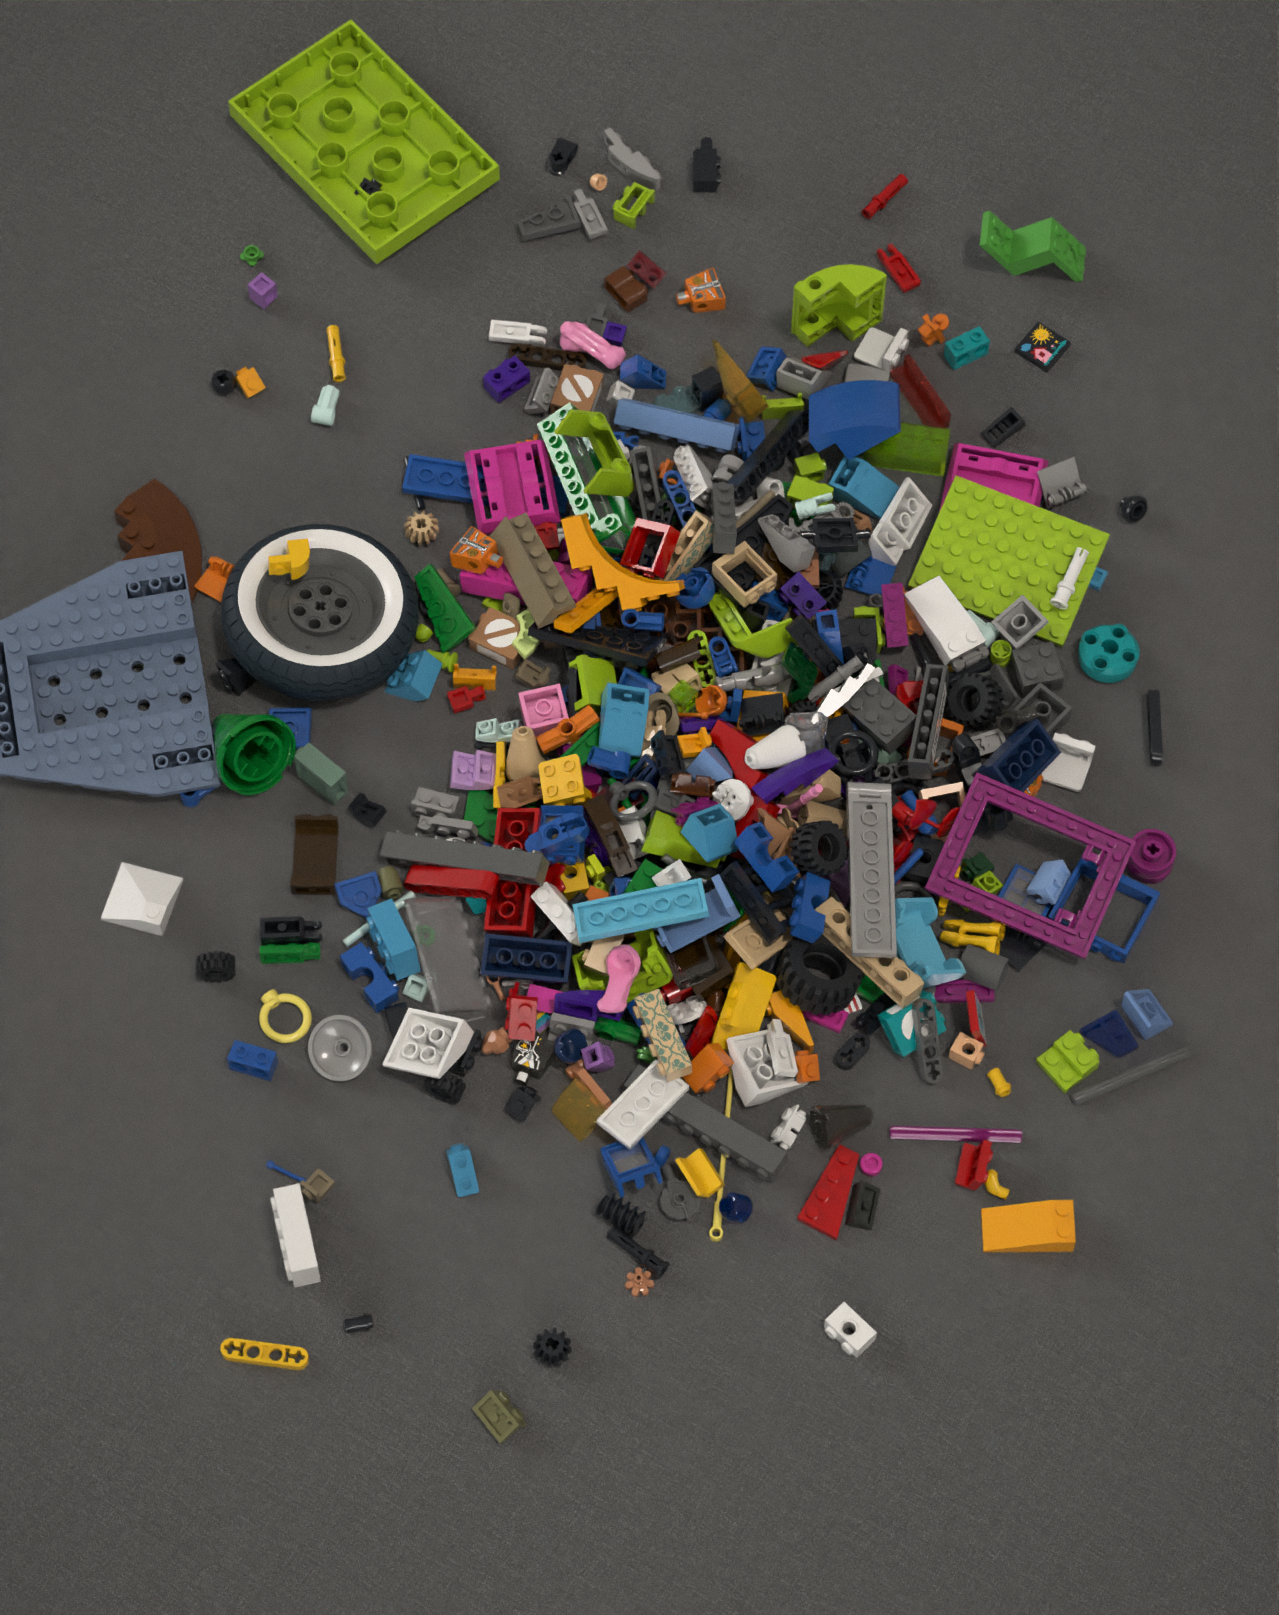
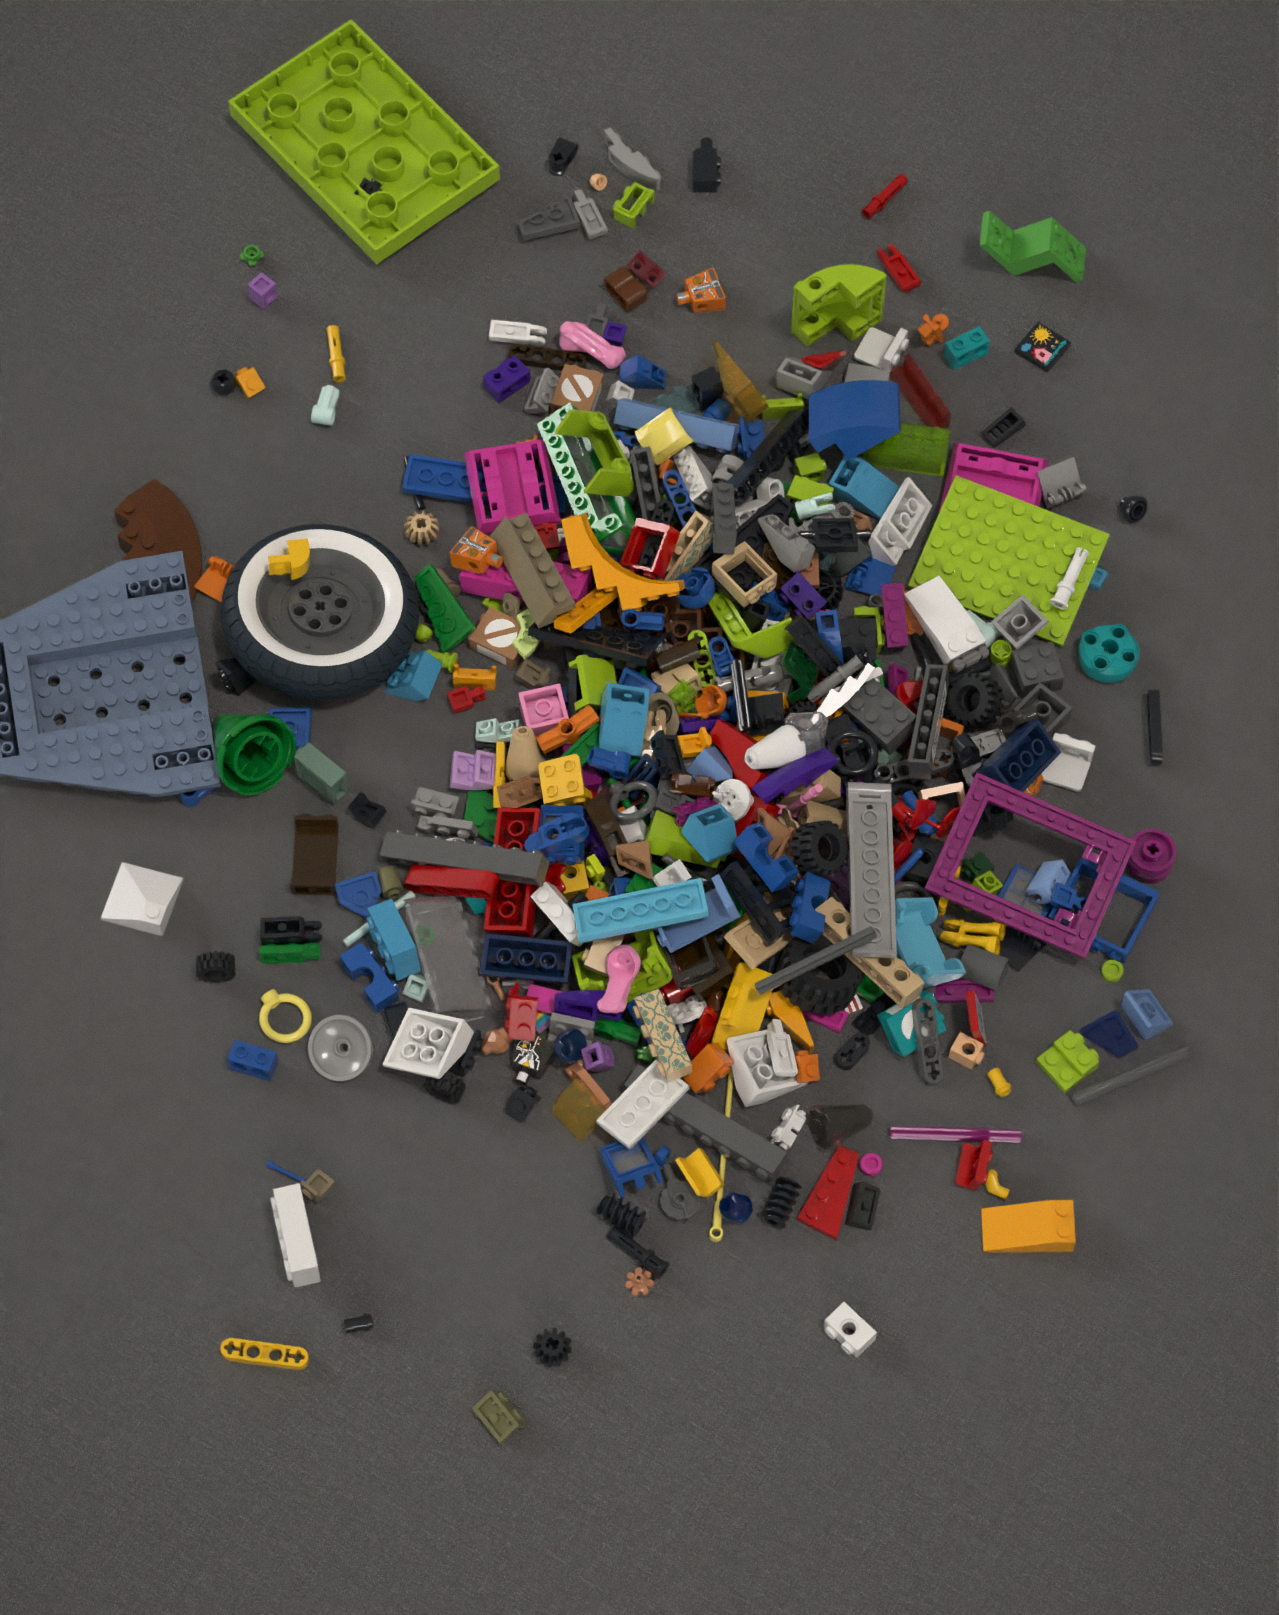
(462, 1170): dark azure bracket -> none
(636, 857): none -> medium nougat slope
(664, 436): none -> light yellow slope
(741, 695): none -> black axle
(755, 508): dark tan bar -> none
(765, 367): blue bracket -> none
(779, 1201): none -> black piece
(815, 960): none -> dark grey axle
(1065, 898): none -> blue plate
(1112, 971): none -> lime tile

